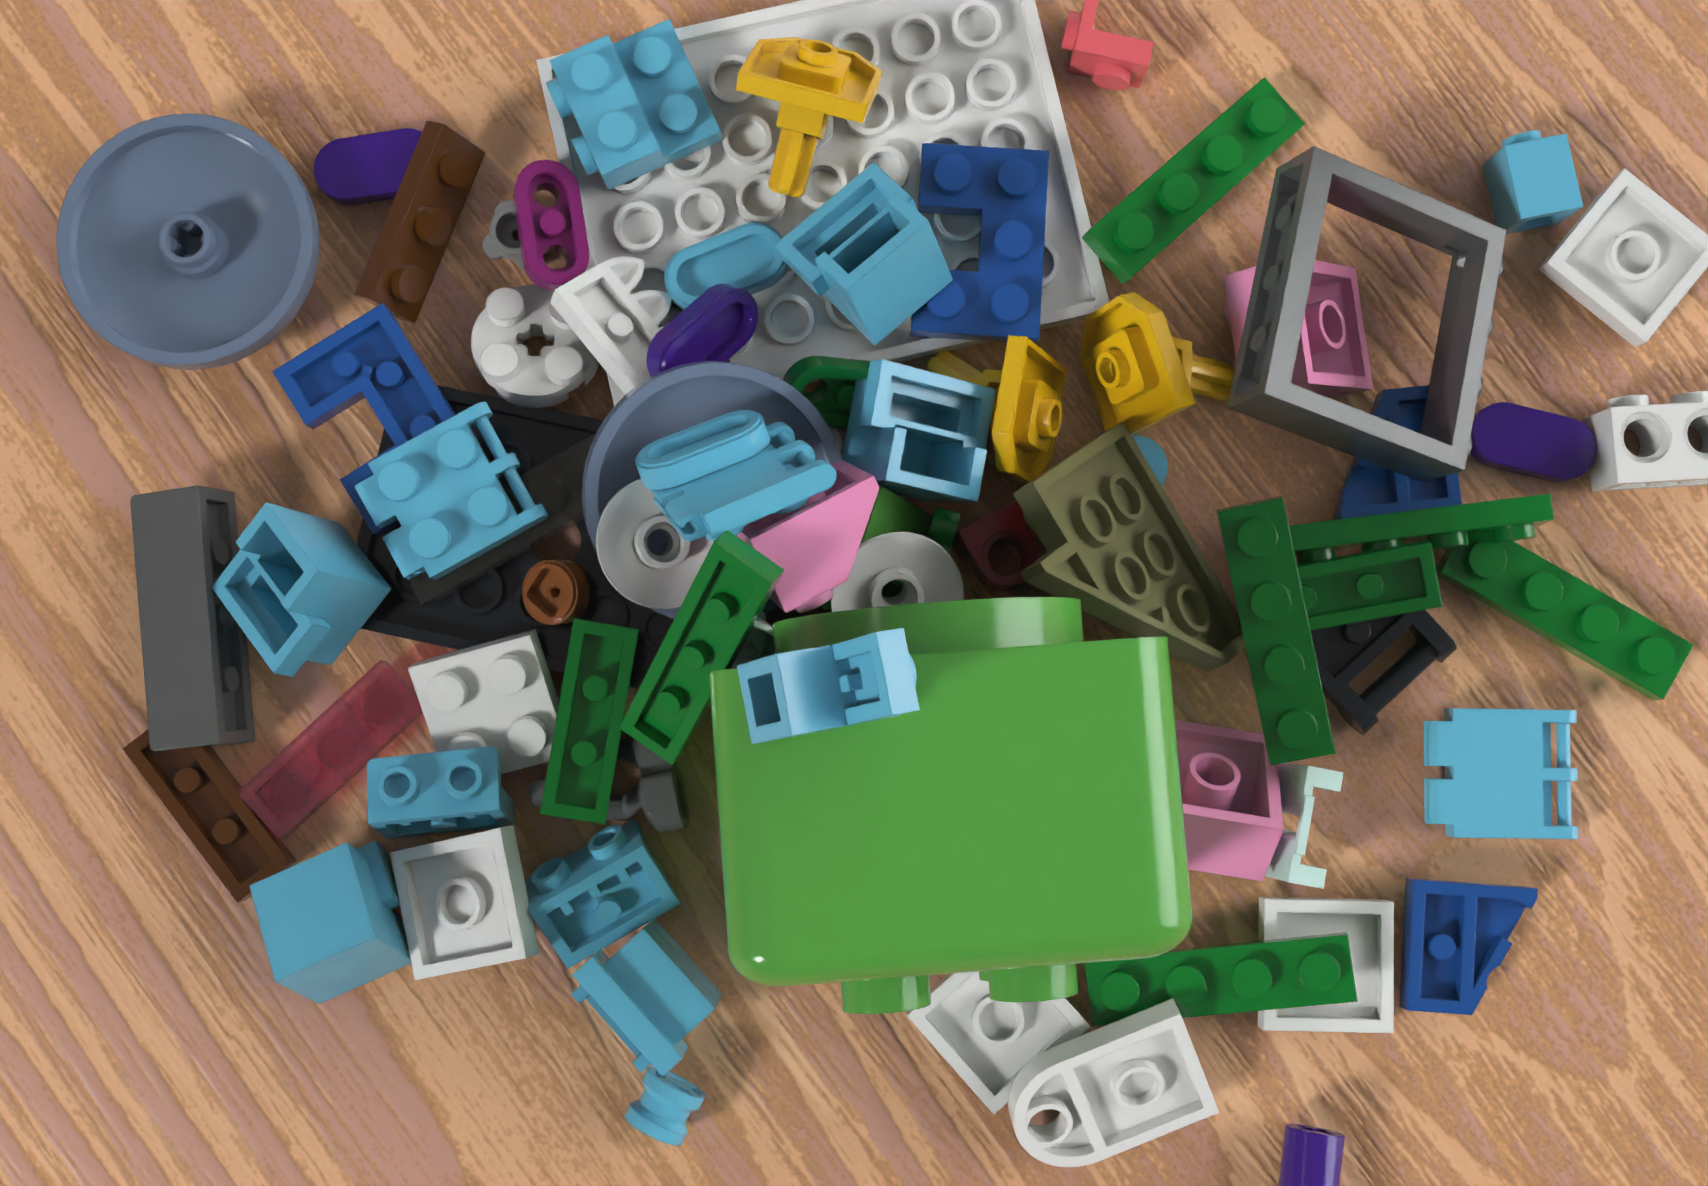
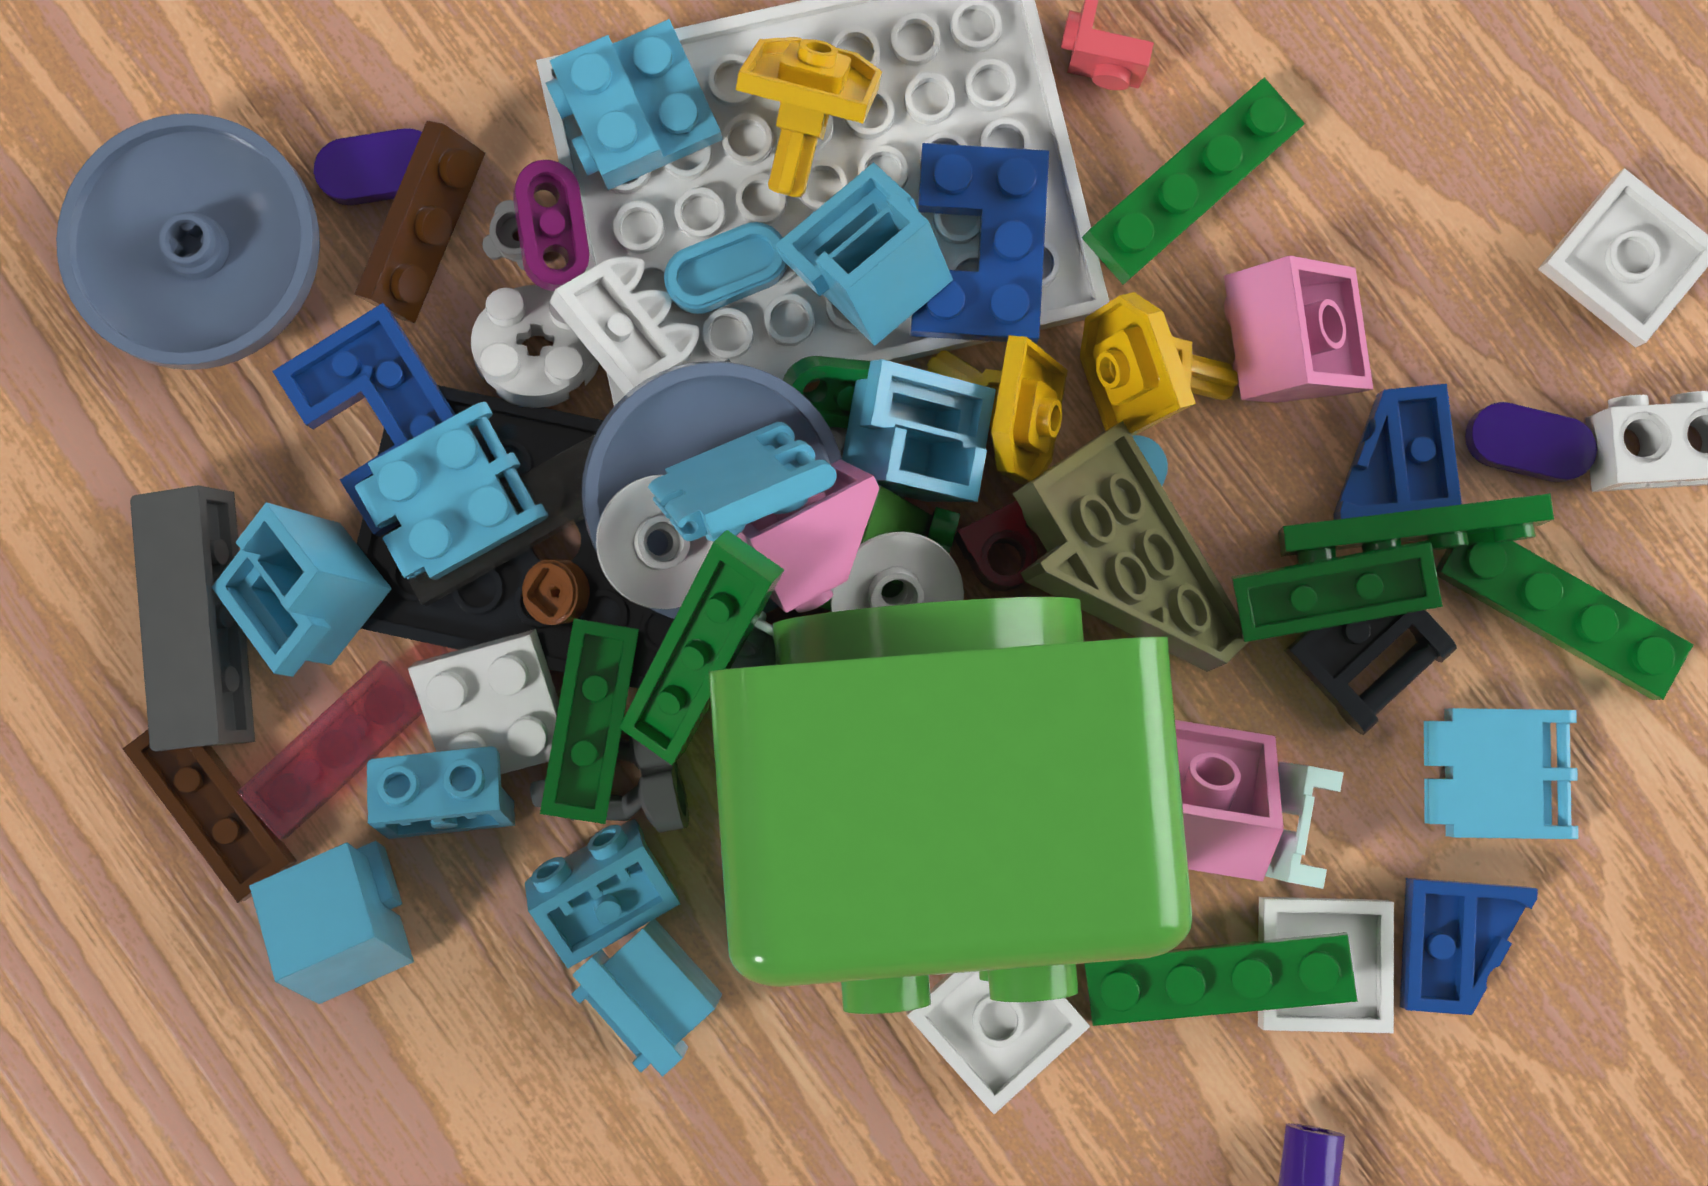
(464, 903): white plate -> none
(664, 1106): medium azure wheel -> none
(702, 449): medium azure tile -> none
(706, 330): dark purple tile -> none
(829, 686): medium azure brick -> none
(1111, 1089): white plate -> none
(1276, 630): green plate -> none
(1280, 298): dark grey window -> none
(1532, 182): medium azure brick -> none

